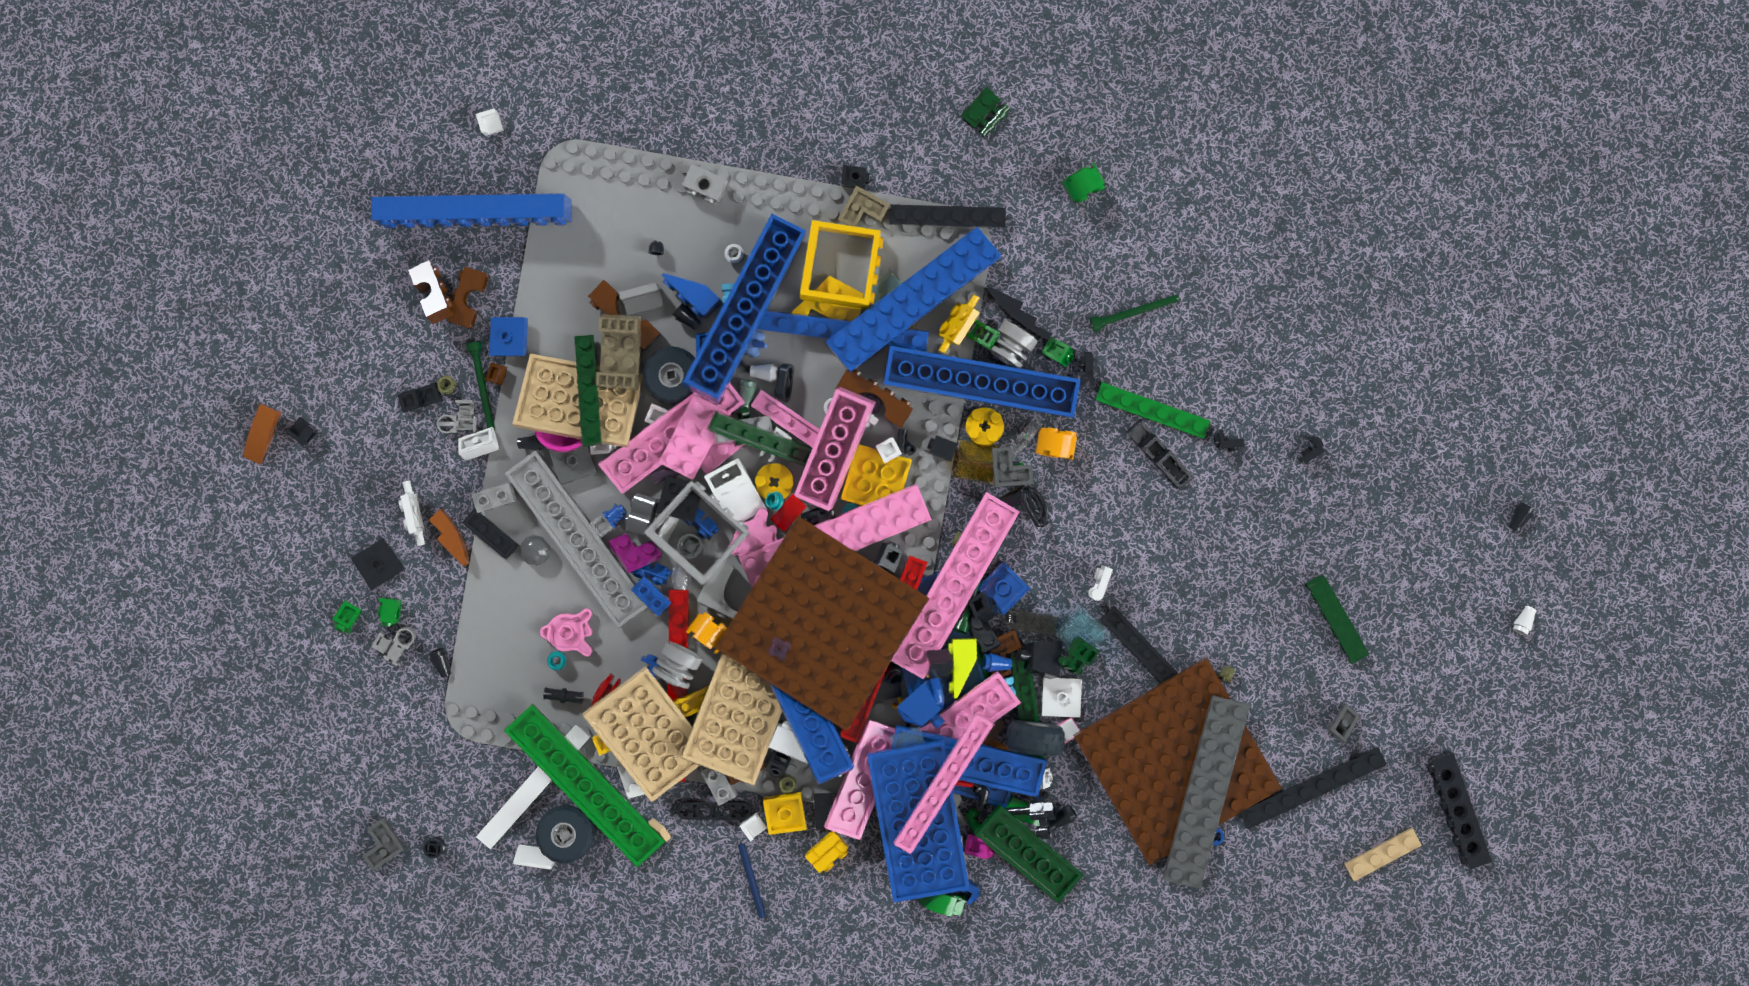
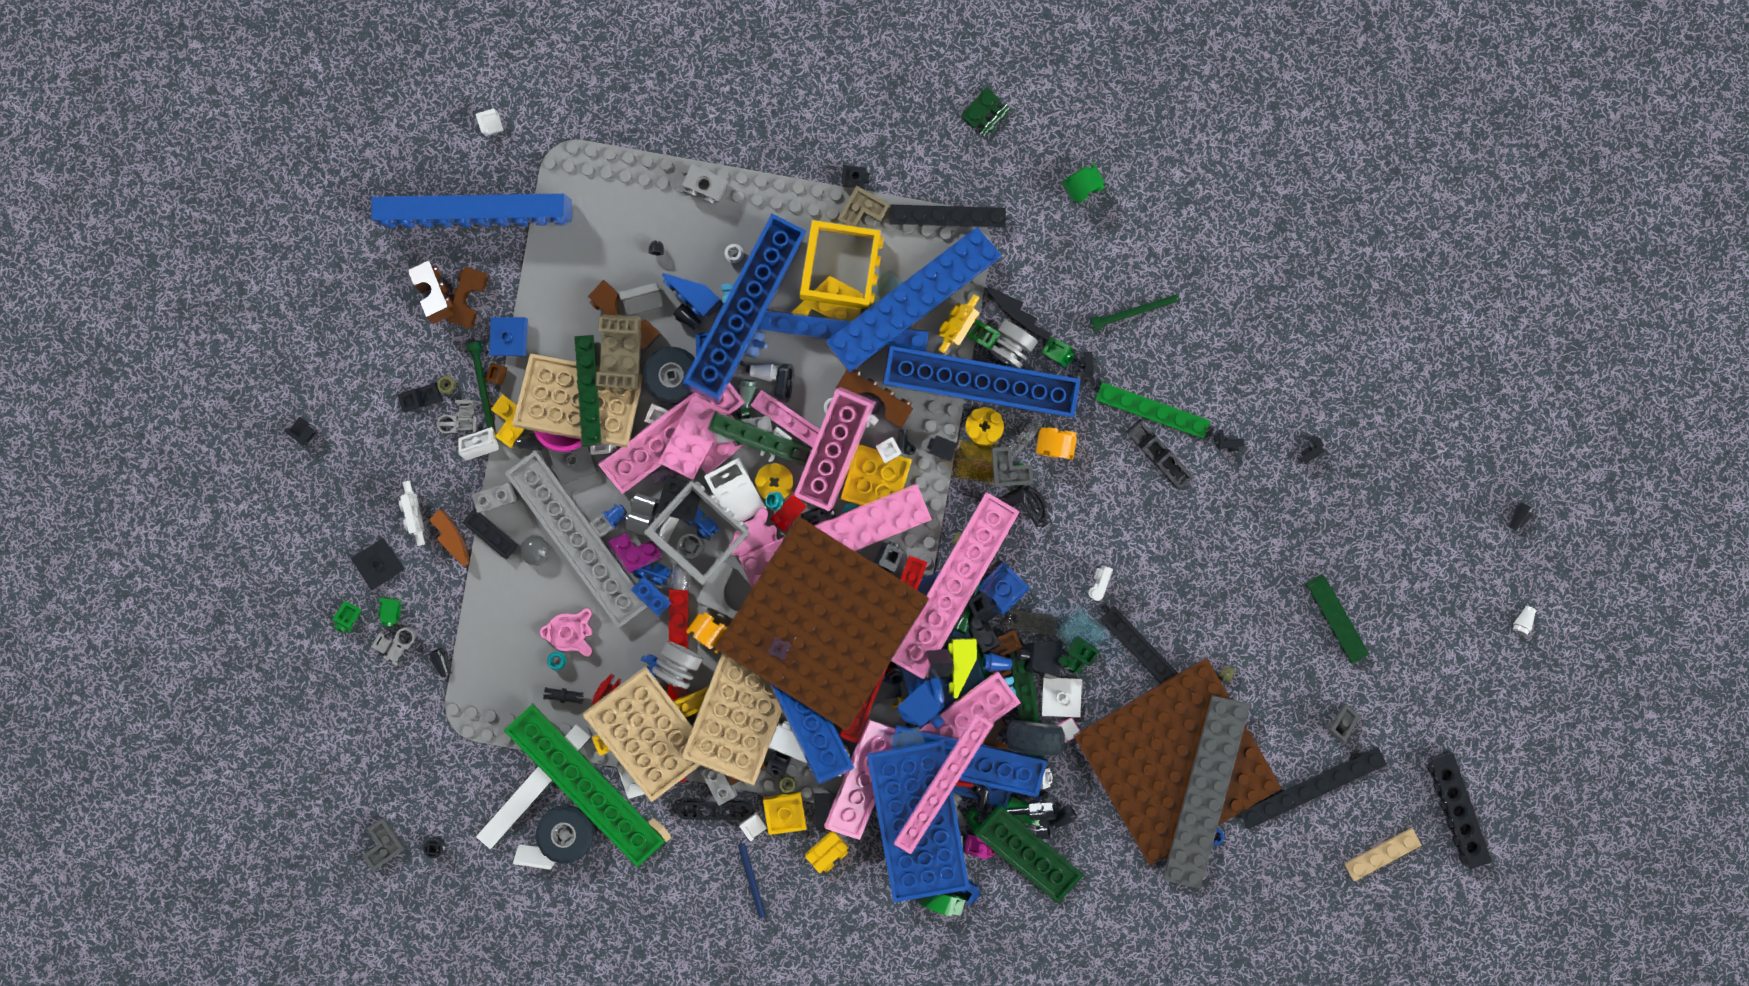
(261, 433): dark orange slope -> none
(506, 409): none -> yellow plate

